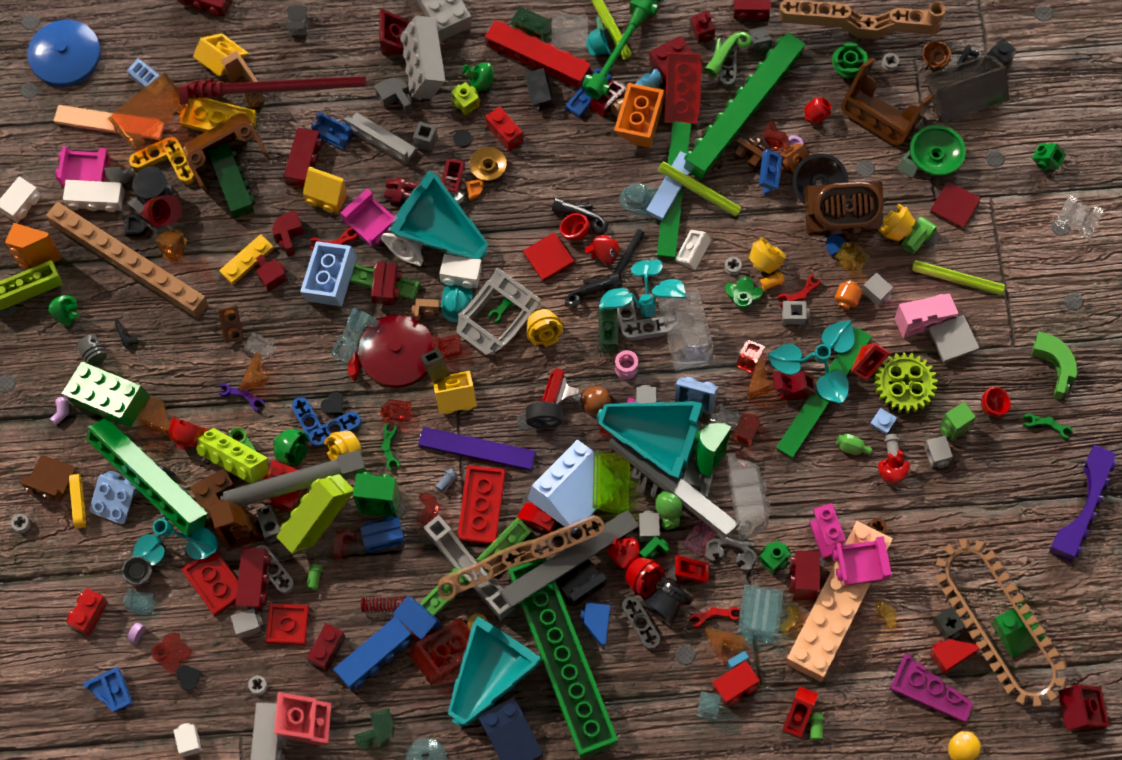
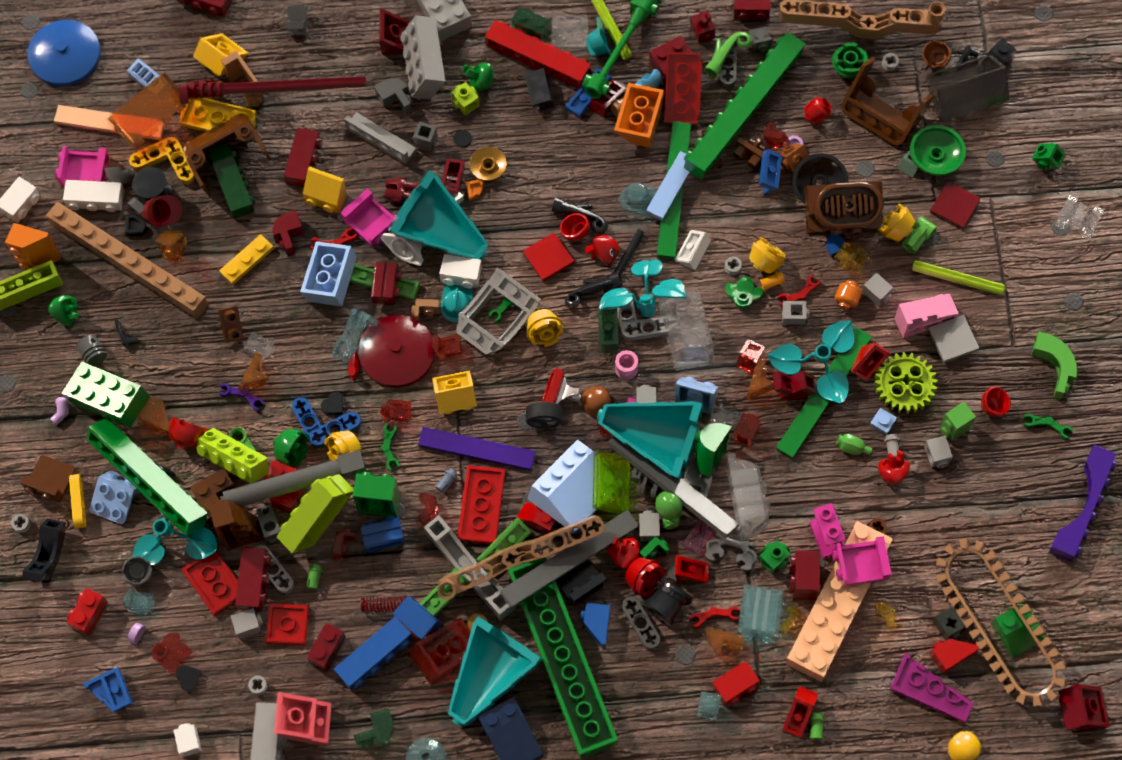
(48, 551): none -> black arch
(270, 273): dark red brick -> none
(332, 131): blue hinge -> none
(435, 365): pearl dark grey brick -> none
(504, 129): red brick -> none
(699, 188): lime axle -> none
(737, 660): dark azure tile -> none

